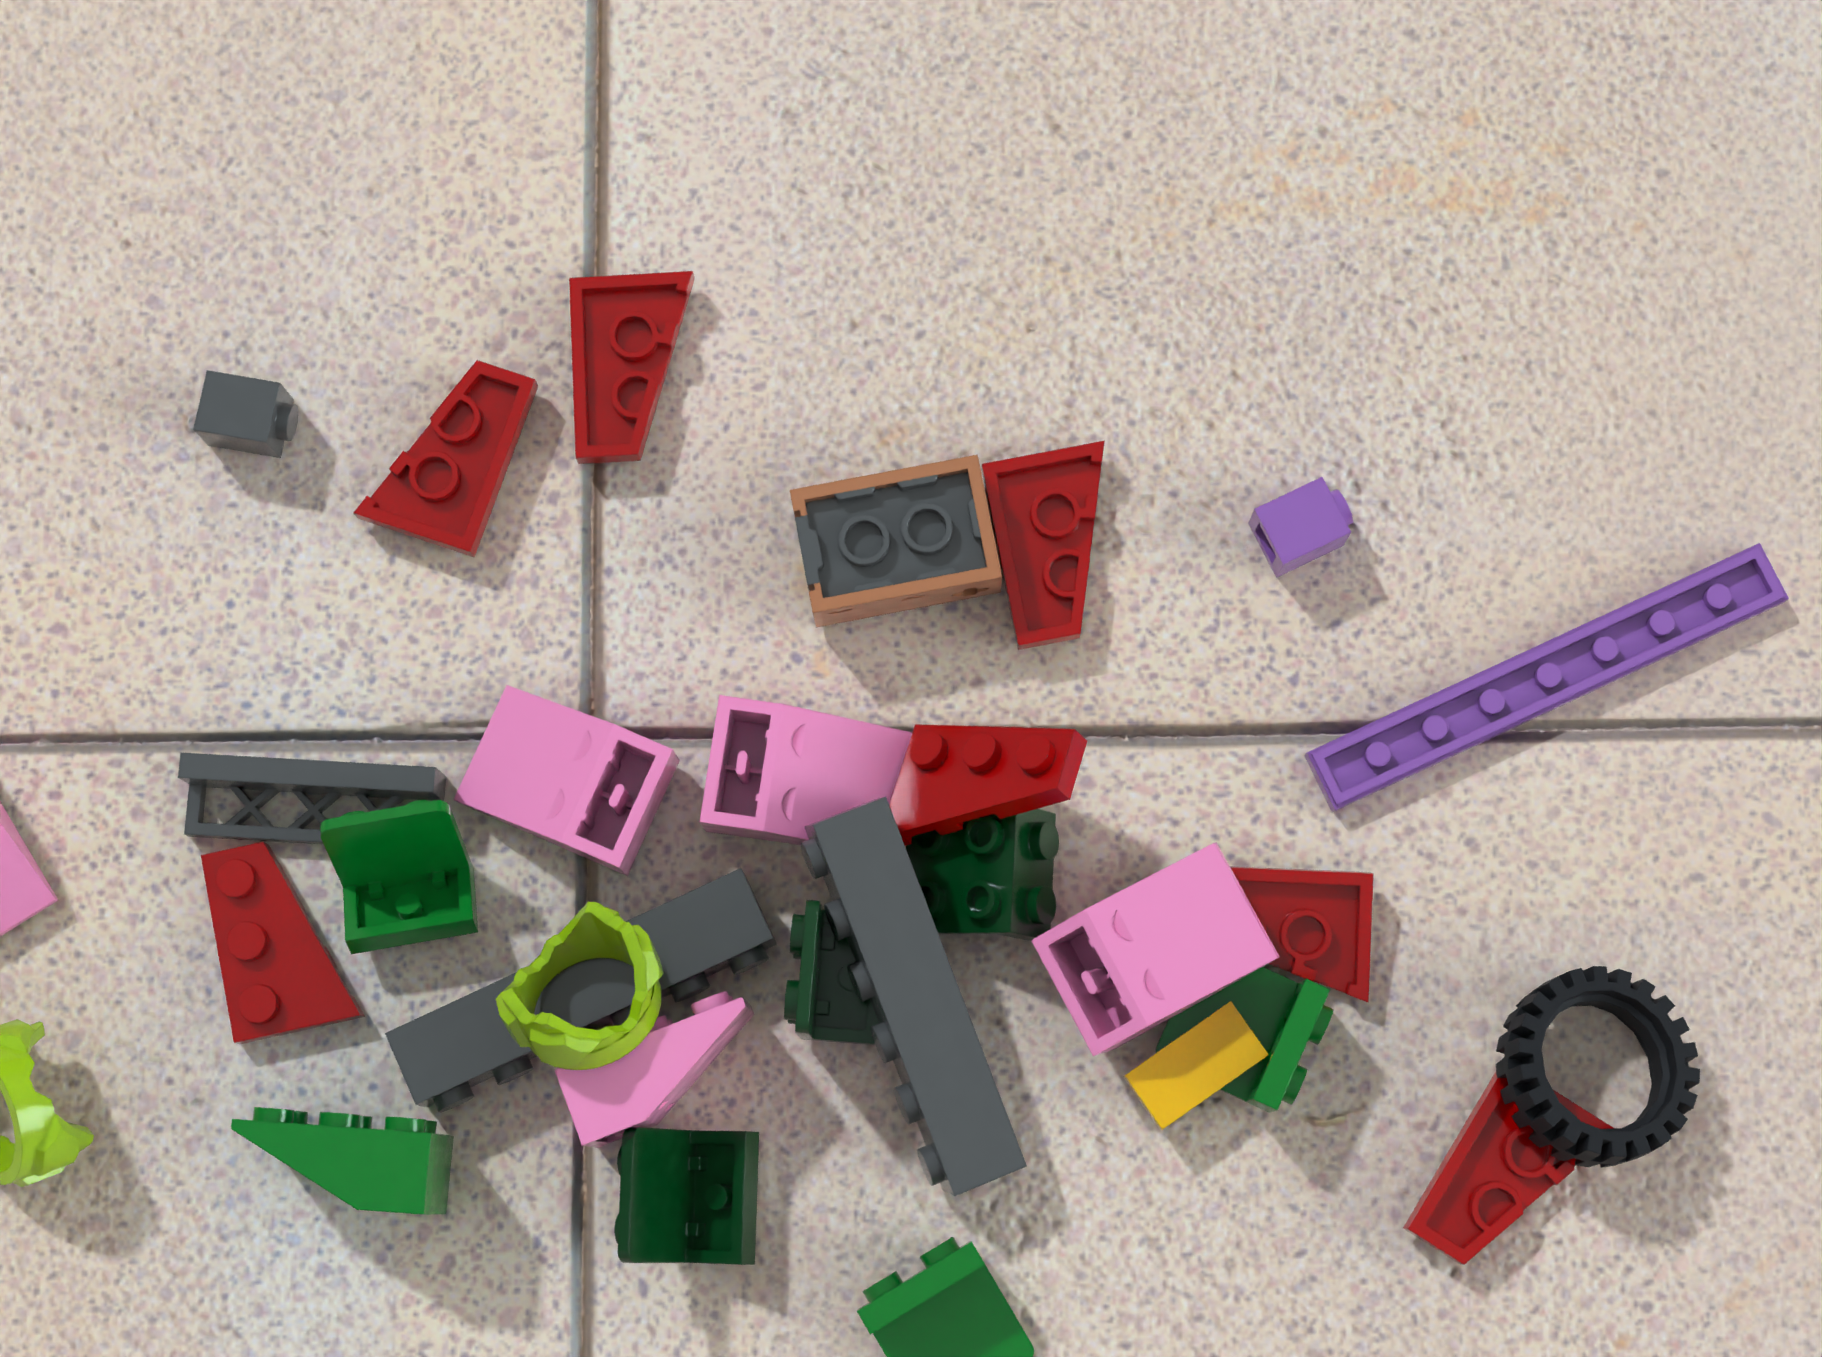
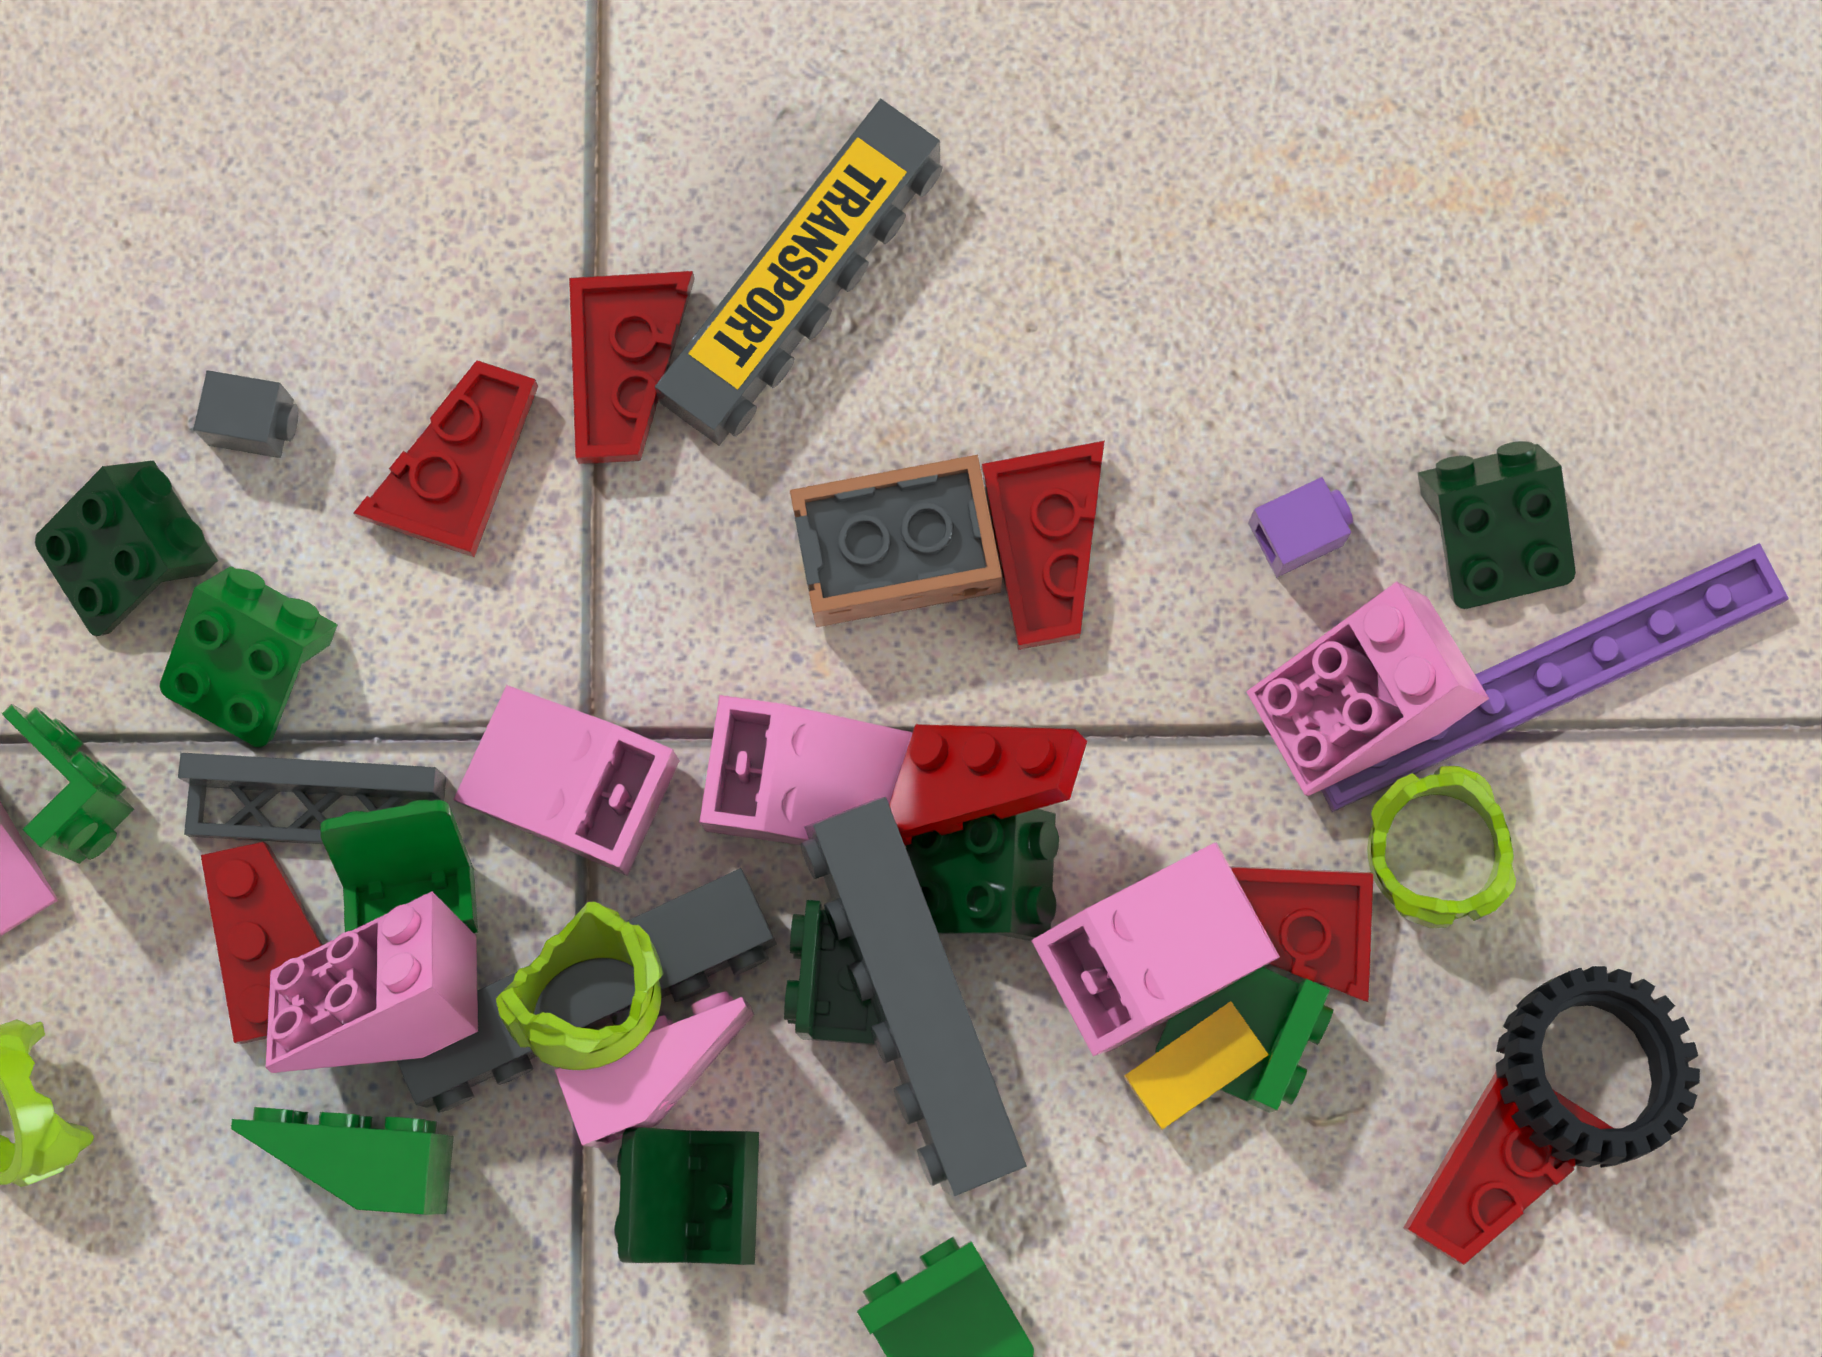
(86, 812): none -> green bracket
(121, 542): none -> dark green bracket
(242, 653): none -> green bracket
(376, 992): none -> bright pink slope
(800, 273): none -> brick
(1367, 690): none -> bright pink slope
(1475, 792): none -> lime piece
(1501, 523): none -> dark green bracket

